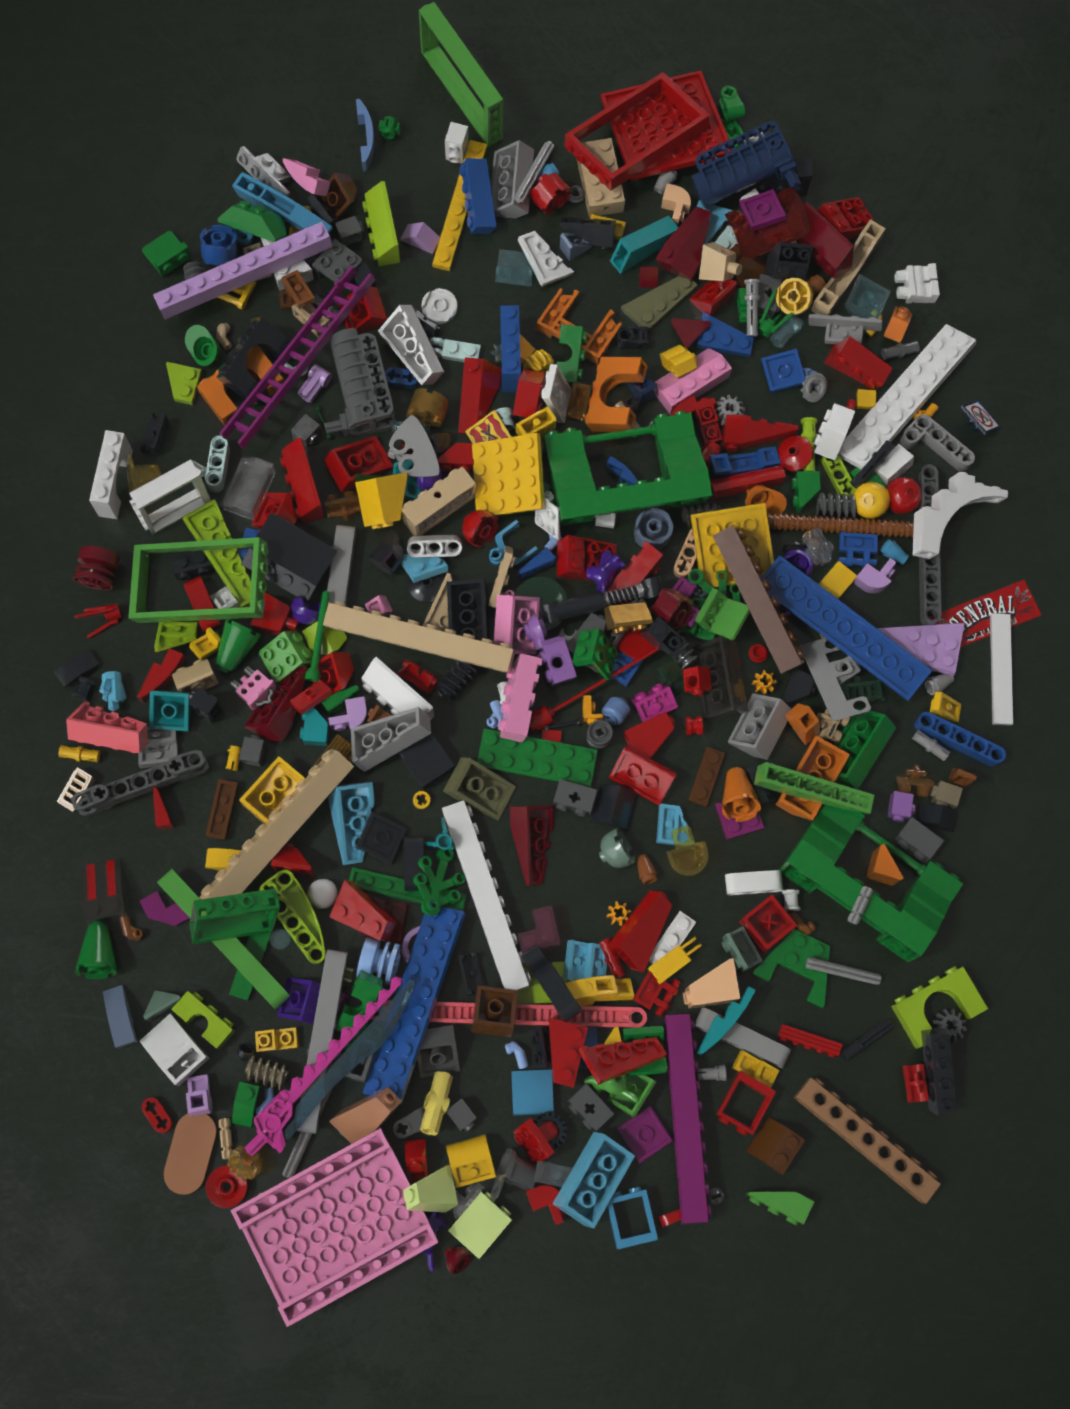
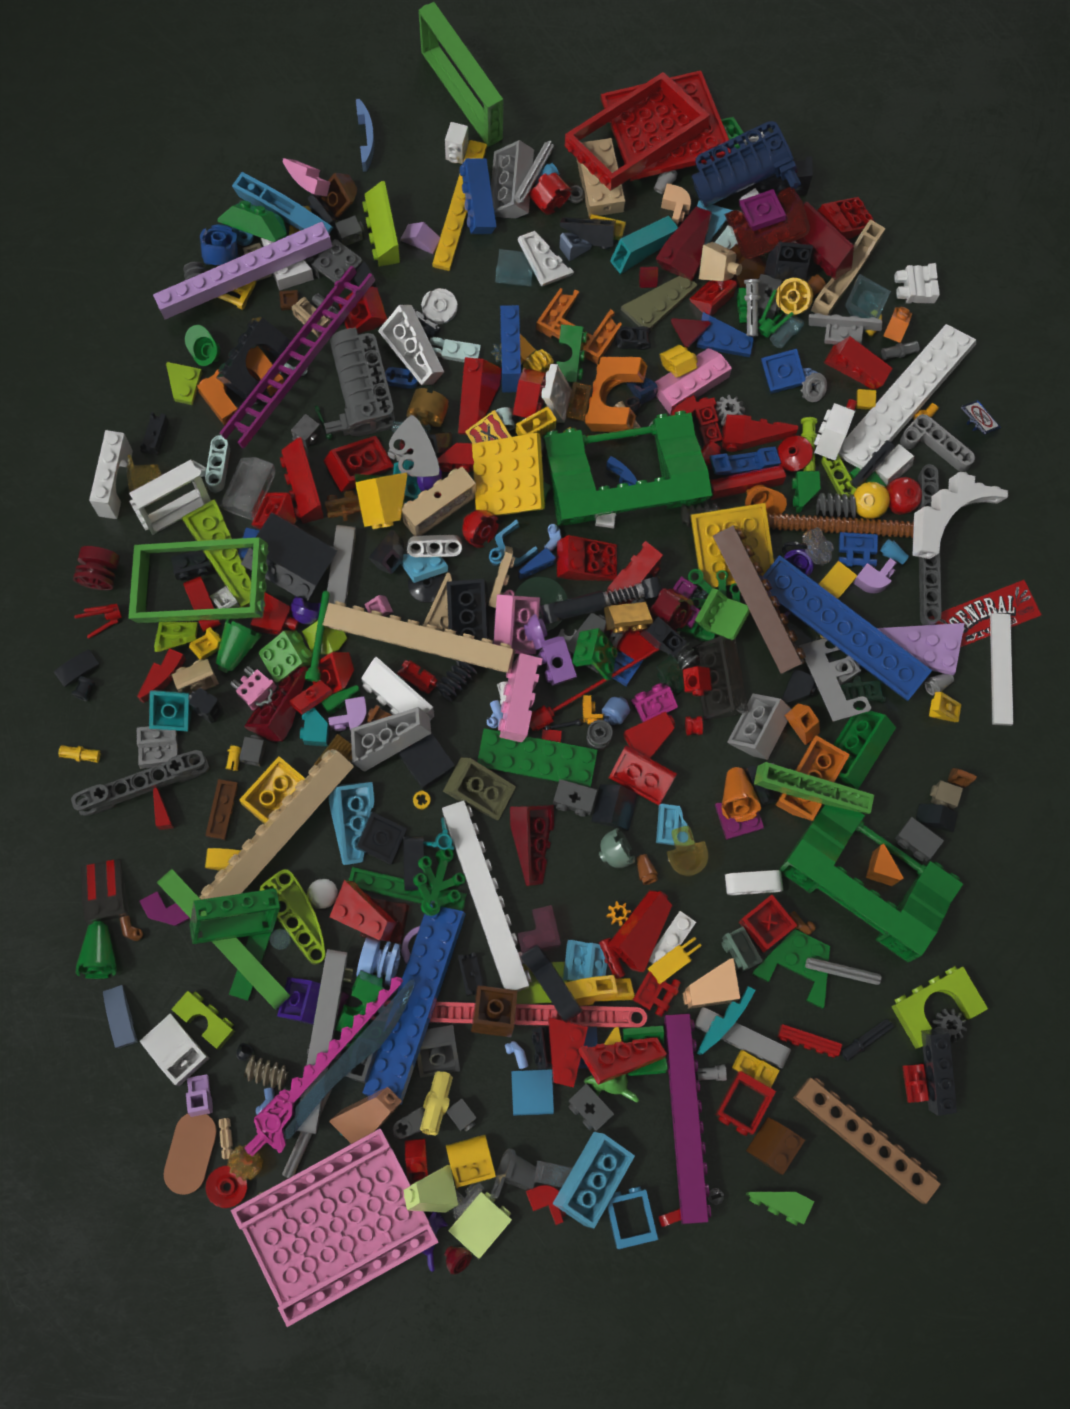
(70, 786): tan slope -> none
(106, 729): coral wedge -> none
(112, 689): medium azure rock -> none
(152, 1118): red beam -> none
(159, 1004): sand green slope -> none
(166, 253): green bracket -> none
(221, 333): tan arm -> none
(246, 1104): green slope -> none
(264, 169): light grey bracket -> none
(277, 1039): yellow slope -> none
(291, 859): red slope -> none
(297, 289): dark orange slope -> none
(316, 380): lavender piece -> none
(389, 127): green gear -> none
(541, 1136): red plate -> none
(549, 517): white hinge -> none
(605, 571): dark purple animal -> none
(640, 1086): bright green slope -> none
(644, 1134): magenta tile -> none
(655, 519): sand blue brick -> none
(679, 561): light nougat beam -> none
(706, 777): reddish brown plate -> none
(731, 104): green piece -> none
(758, 653): red plate -> none
(760, 685): light orange gear -> none
(791, 900): white bush -> none
(829, 726): tan hips -> none
(860, 905): light grey axle -> none
(901, 806): medium lavender brick -> none
(923, 785): clear orange hips -> none
(931, 745): light grey pin -> none
(969, 739): blue beam -> none

